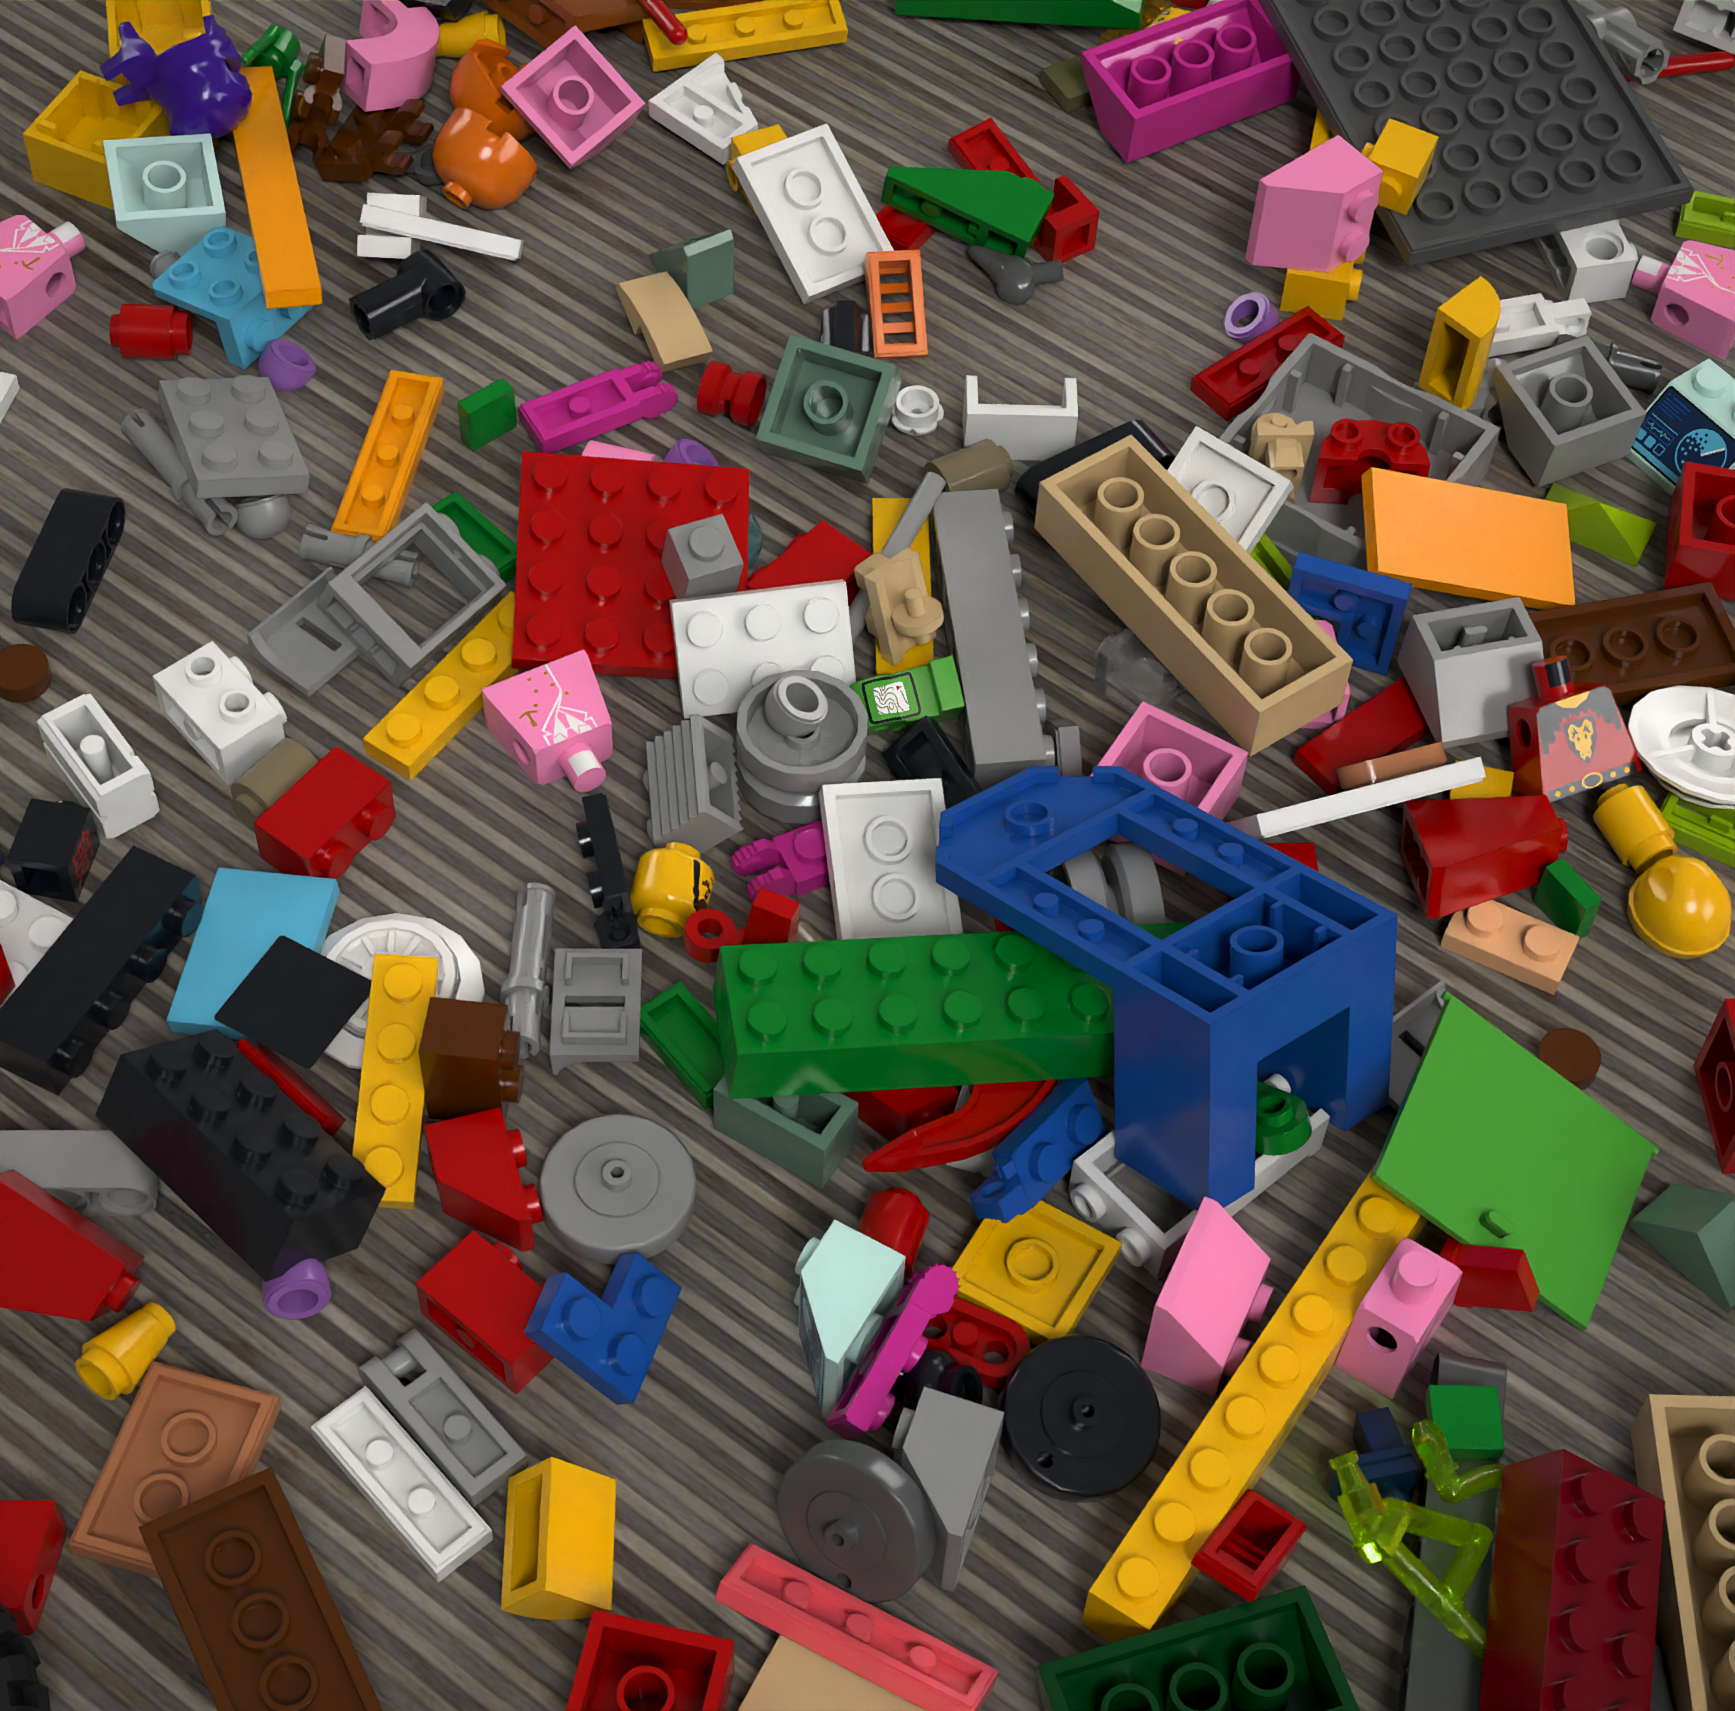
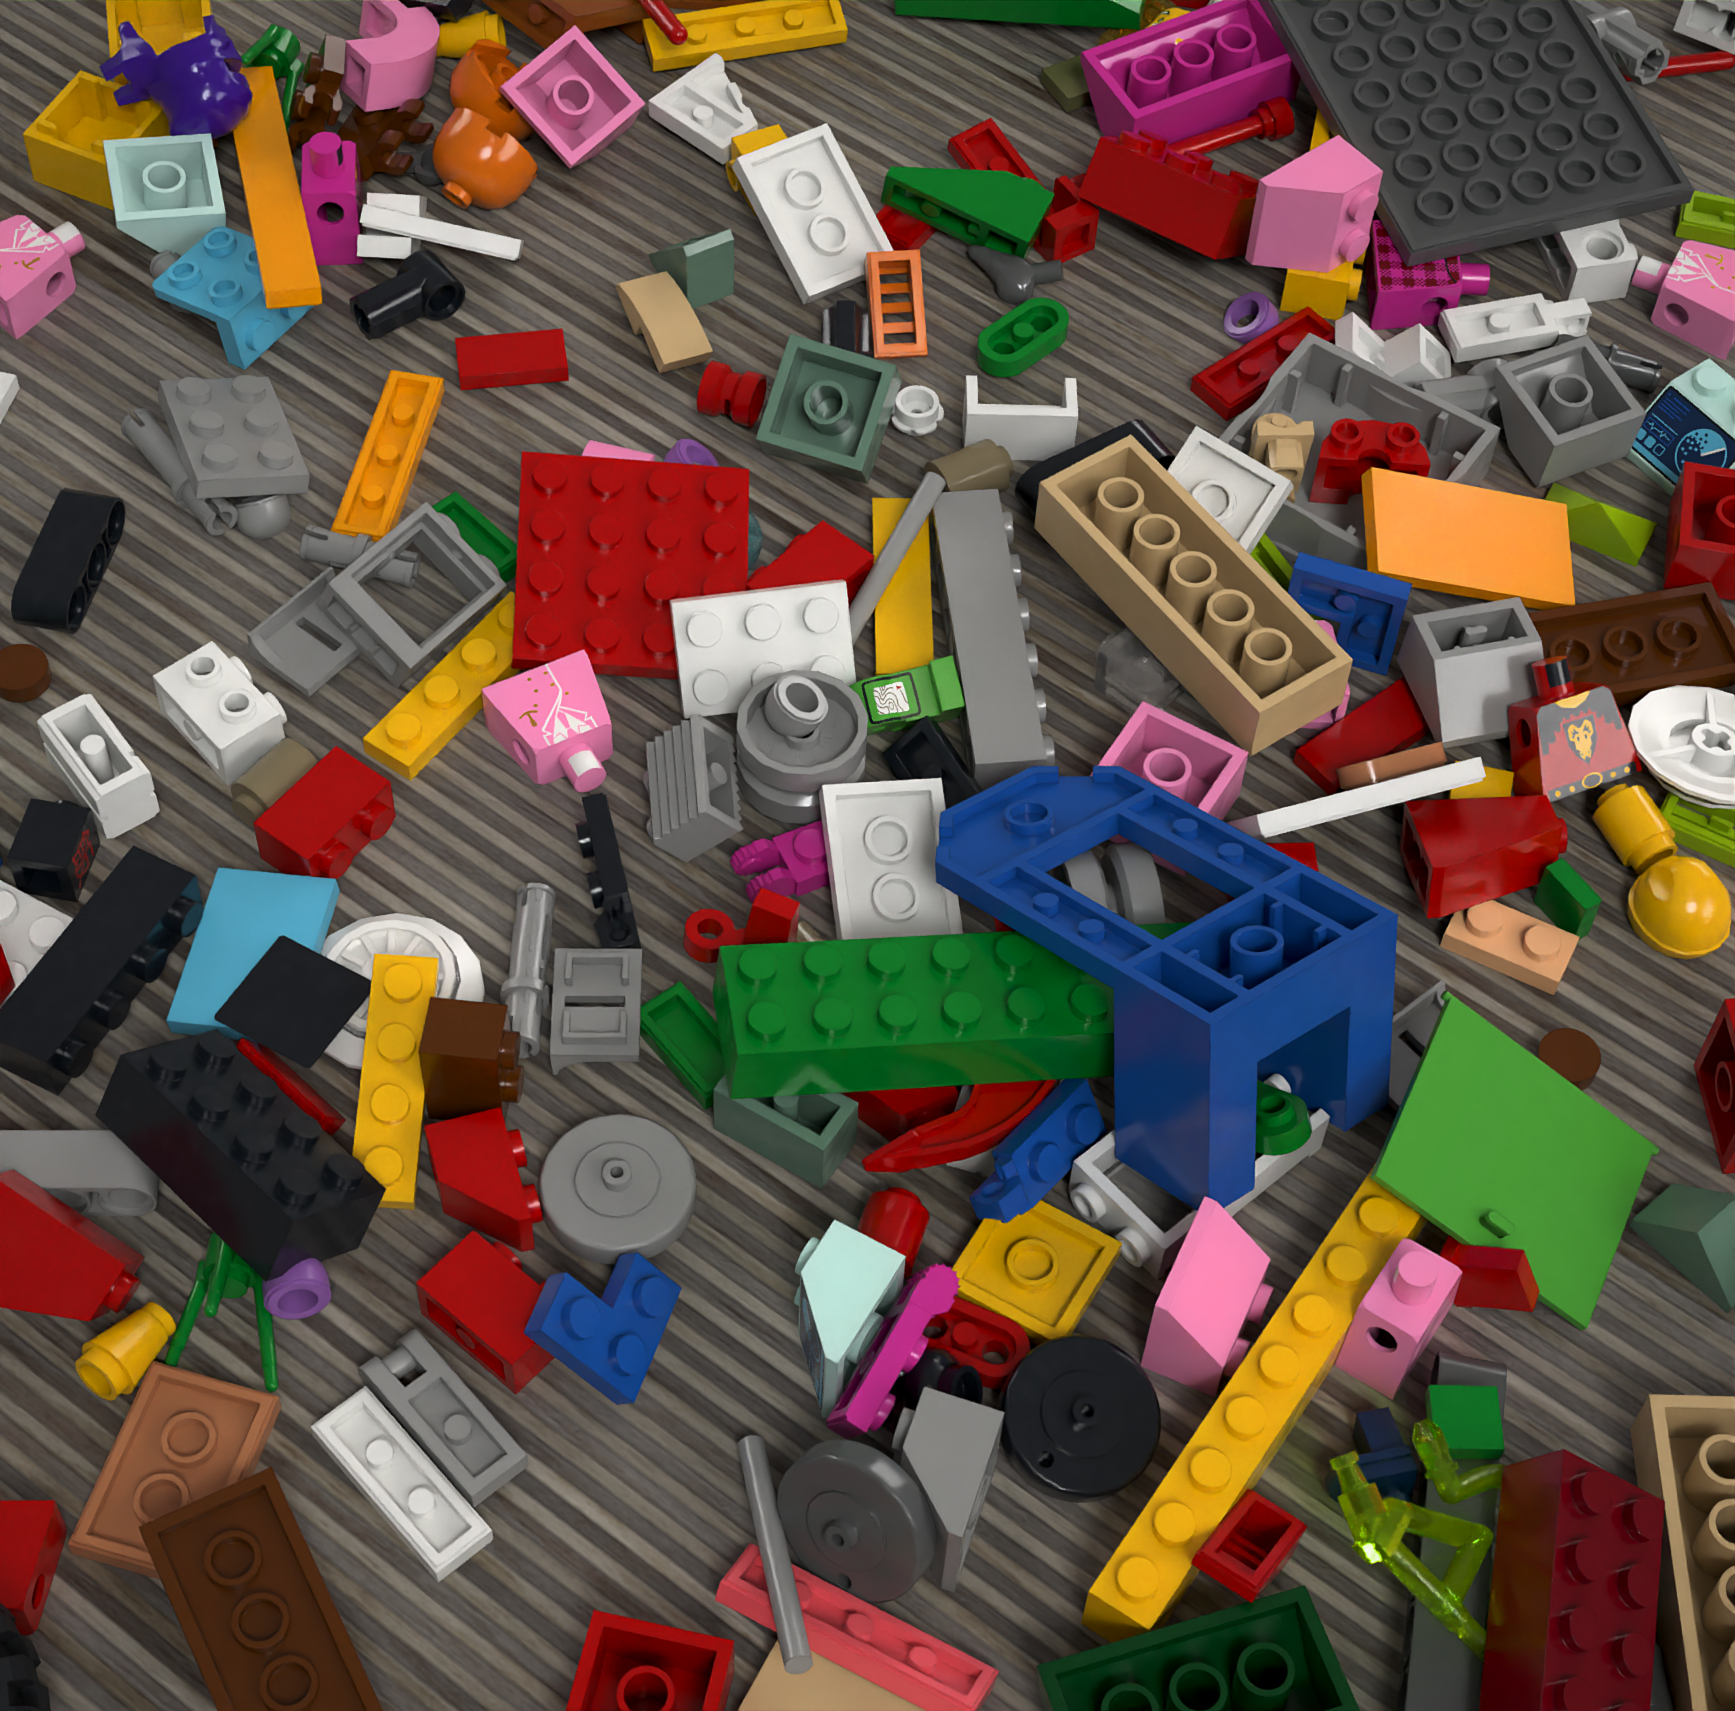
(151, 331): red brick -> none
(225, 1276): none -> green plant
(277, 366): medium lavender piece -> none
(333, 176): none -> dark pink torso
(487, 414): green tile -> none
(511, 359): none -> red tile
(558, 1542): yellow brick -> none
(596, 406): dark pink hinge -> none
(669, 888): yellow head -> none
(702, 558): light grey brick -> none
(775, 1556): none -> light grey bar
(899, 603): tan hips -> none
(1022, 337): none -> green plate
(1066, 746): light grey tile -> none
(1172, 193): none -> red brick
(1270, 120): none -> red piece
(1405, 159): yellow brick -> none
(1405, 357): none -> white slope
(1416, 293): none -> dark pink torso
(1461, 344): yellow brick -> none

